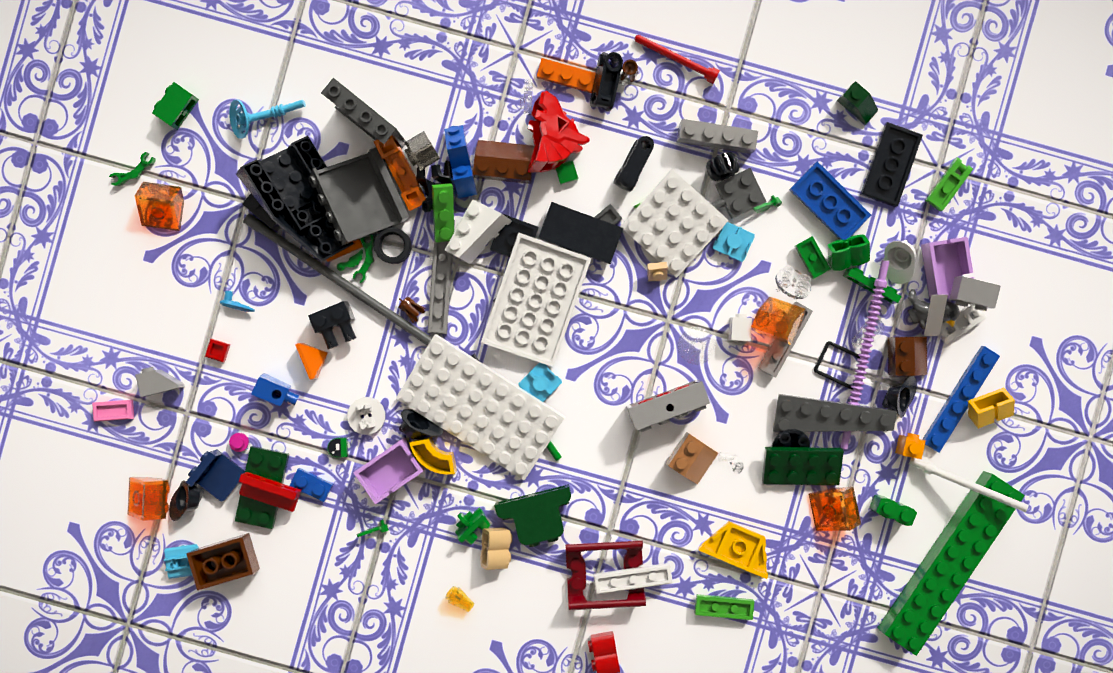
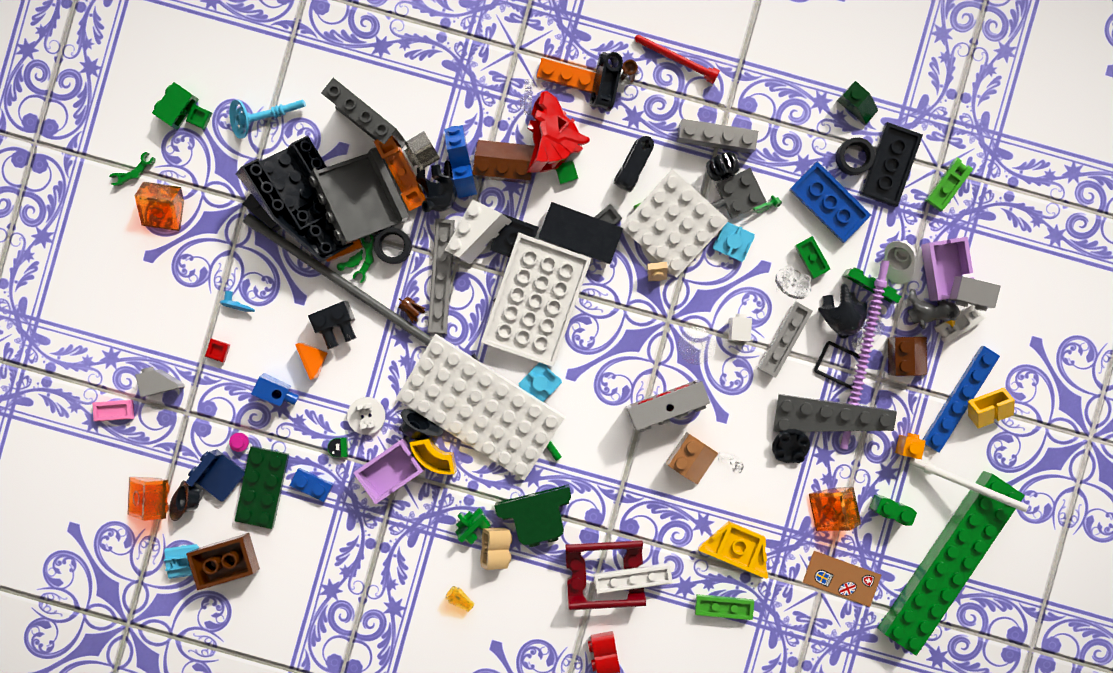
(199, 117): none -> green tile
(269, 491): red panel -> none
(383, 528): green piece -> none
(443, 212): bright green plate -> none
(778, 320): clear orange slope -> none
(802, 466): dark green plate -> none
(841, 578): none -> medium nougat sticker
(848, 252): green brick -> none
(848, 316): none -> black piece
(868, 149): none -> black tyre
(901, 396): black piece -> none
(935, 315): white sticker -> none

